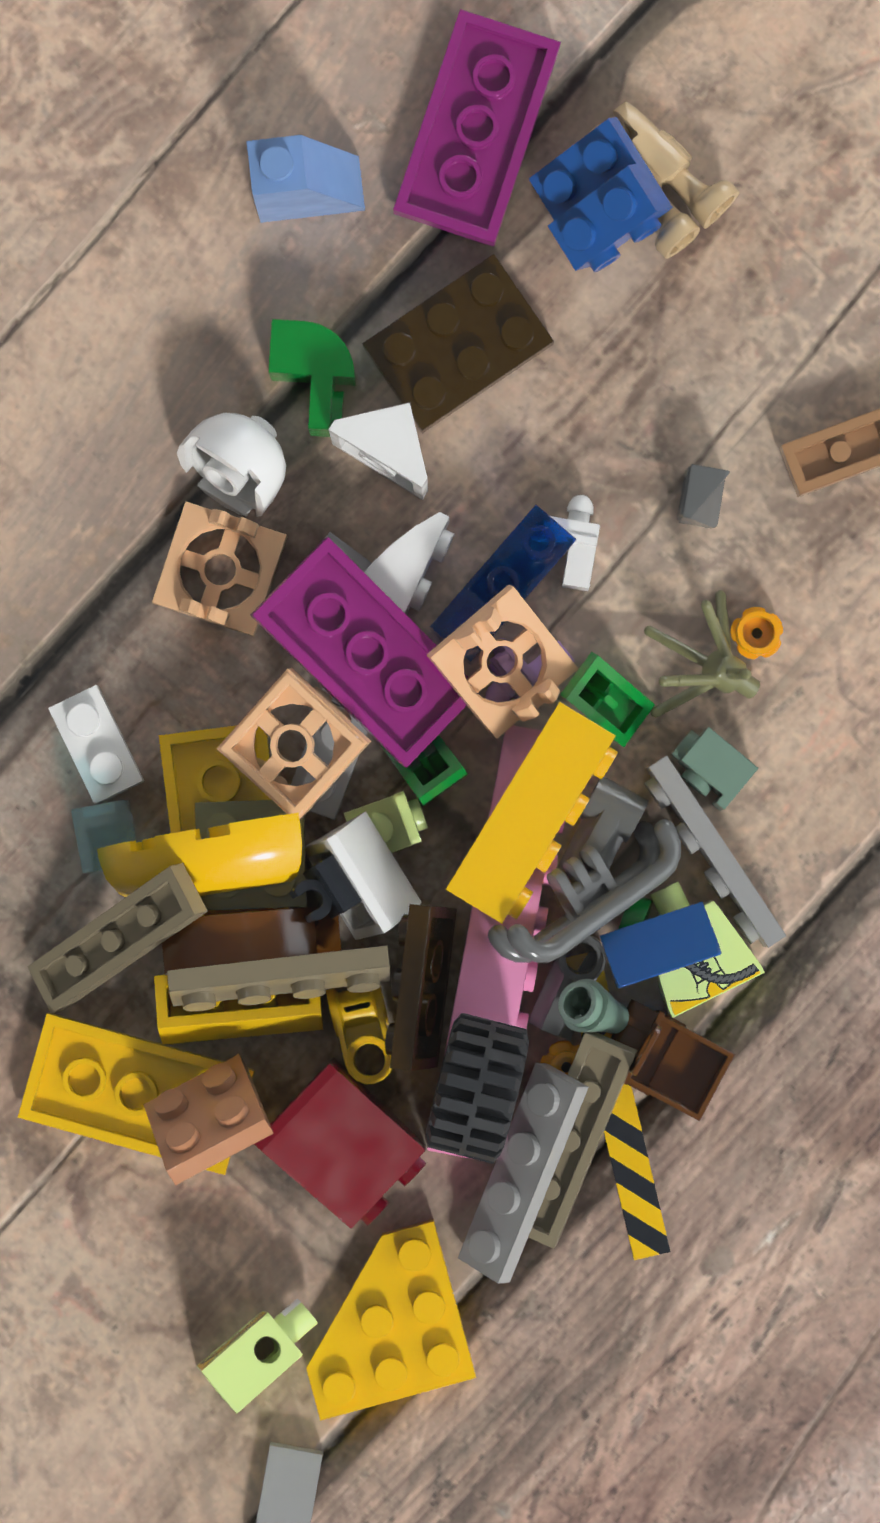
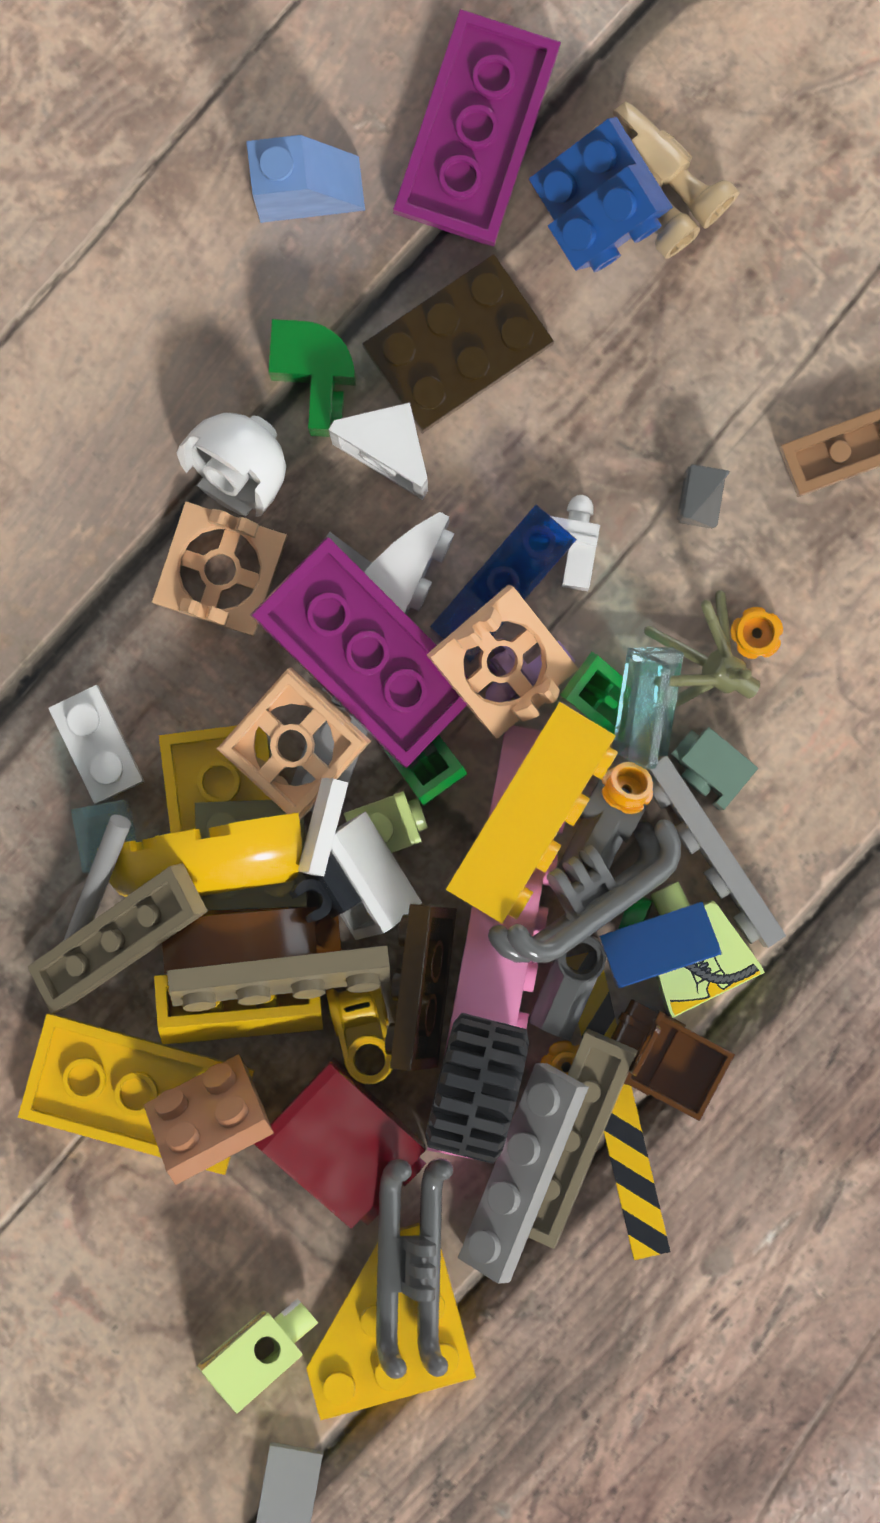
(99, 873): none -> light grey bar
(322, 826): none -> white piece
(410, 1266): none -> dark grey piece
(591, 1008): sand green cone -> none
(635, 780): none -> light orange plate
(647, 704): none -> clear light blue panel

